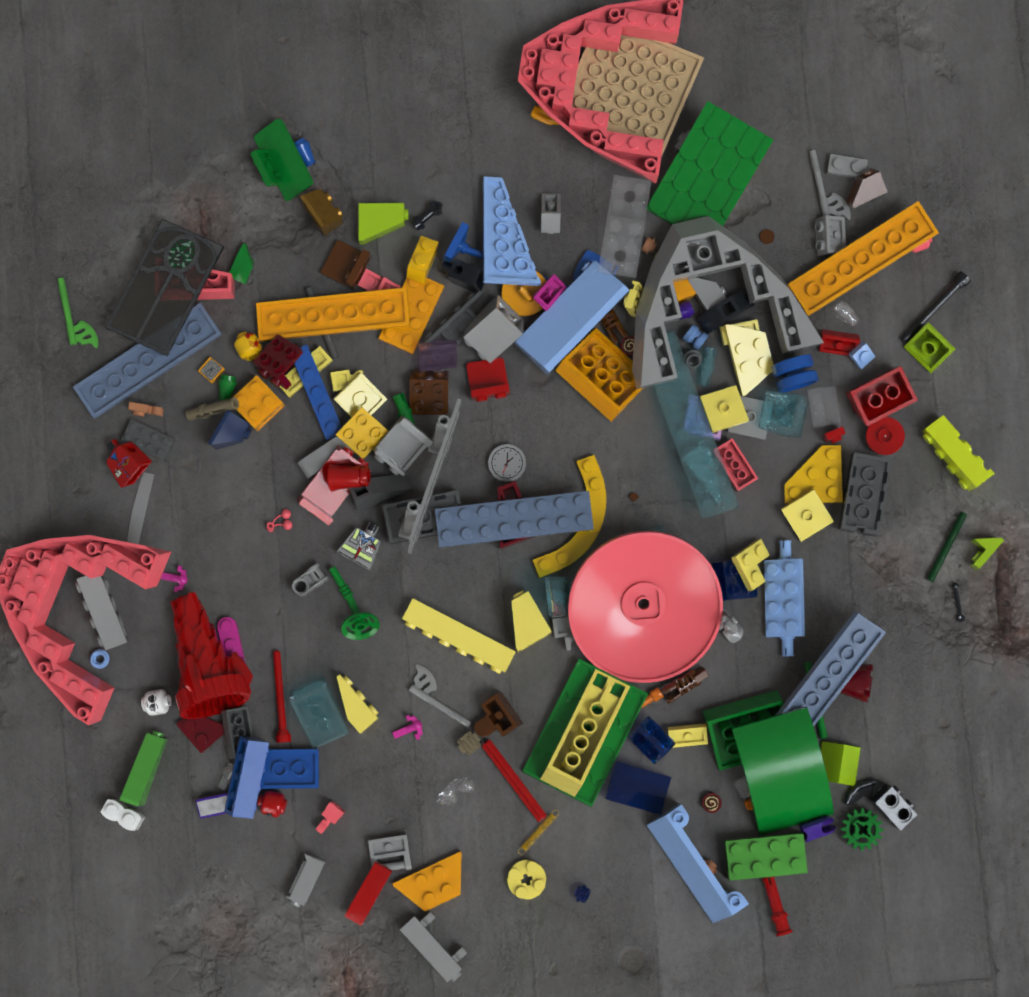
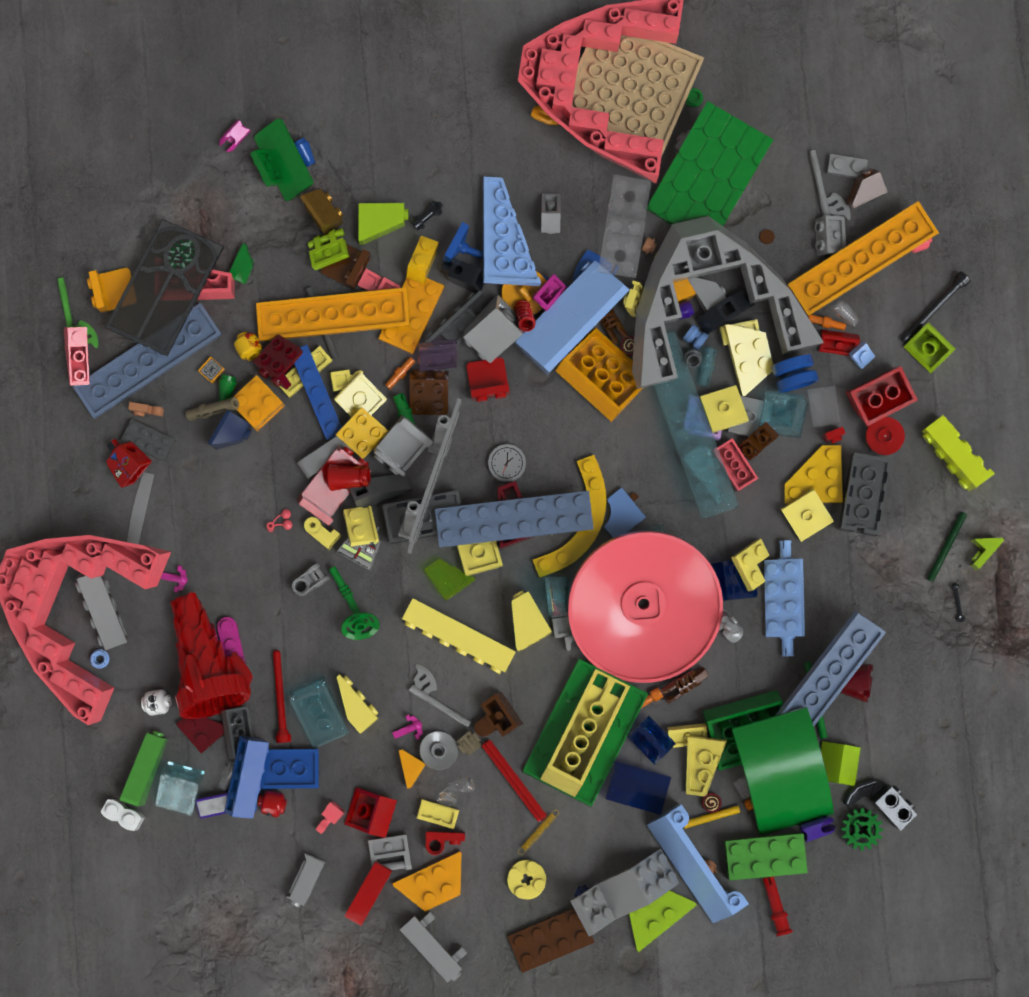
(77, 355): none -> coral slope
(108, 287): none -> light orange bracket
(178, 788): none -> clear light blue bracket
(234, 135): none -> dark pink piece
(315, 529): none -> light yellow leg
(329, 253): none -> lime plate
(360, 526): none -> light yellow plate
(370, 812): none -> red slope
(400, 373): none -> orange bar
(411, 767): none -> light orange slope
(438, 814): none -> light yellow plate
(442, 742): none -> light grey dish
(447, 579): none -> clear neon green wing
(453, 837): none -> red plate
(479, 557): none -> light yellow plate
(524, 315): none -> red piece
(549, 940): none -> reddish brown plate
(623, 515): none -> medium blue tile
(625, 892): none -> light grey bracket
(658, 917): none -> lime wing
(694, 98): none -> green plate
(702, 762): none -> light yellow wing
(712, 816): none -> yellow bar
(758, 441): none -> reddish brown slope
(827, 322): none -> orange bar

